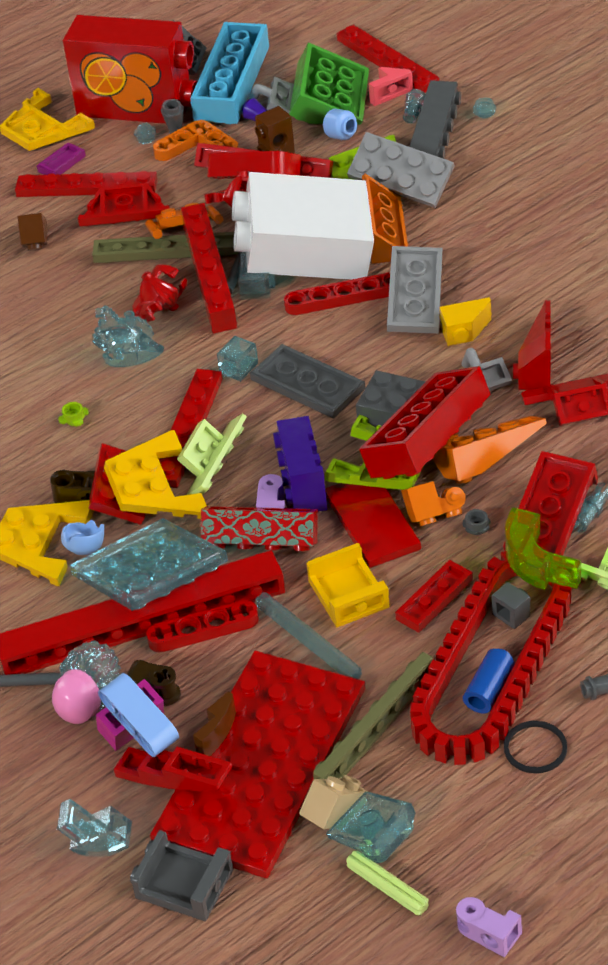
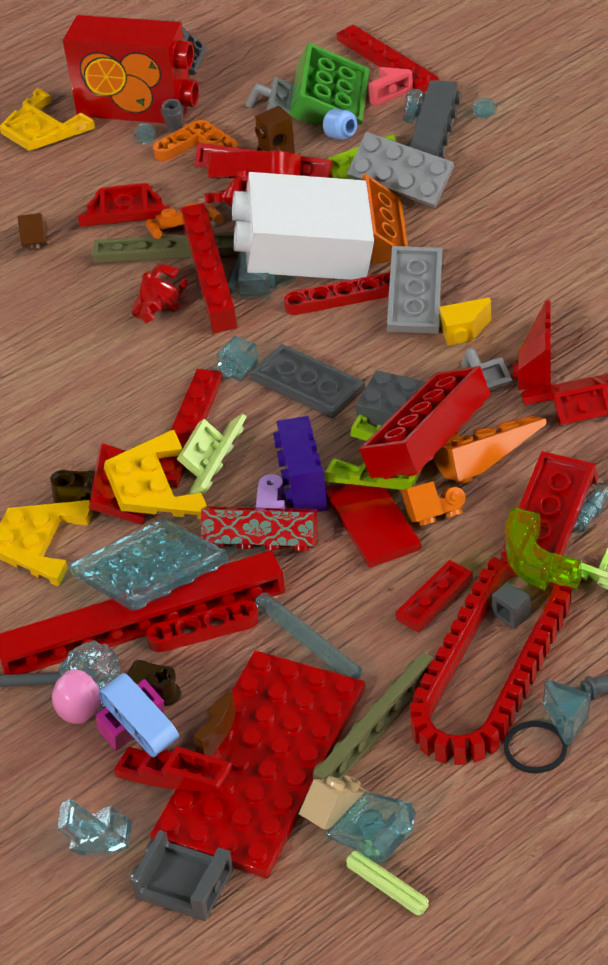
(61, 160): magenta tile -> none
(73, 414): lime plate -> none
(78, 184): red plate -> none
(82, 537): light blue hair -> none
(125, 338): clear light blue helmet -> none
(230, 72): medium azure brick -> none
(252, 108): dark purple cone -> none
(347, 585): yellow panel -> none
(476, 522): dark grey plate -> none
(488, 680): blue brick -> none
(488, 926): lavender leg -> none
(566, 708): none -> clear light blue slope

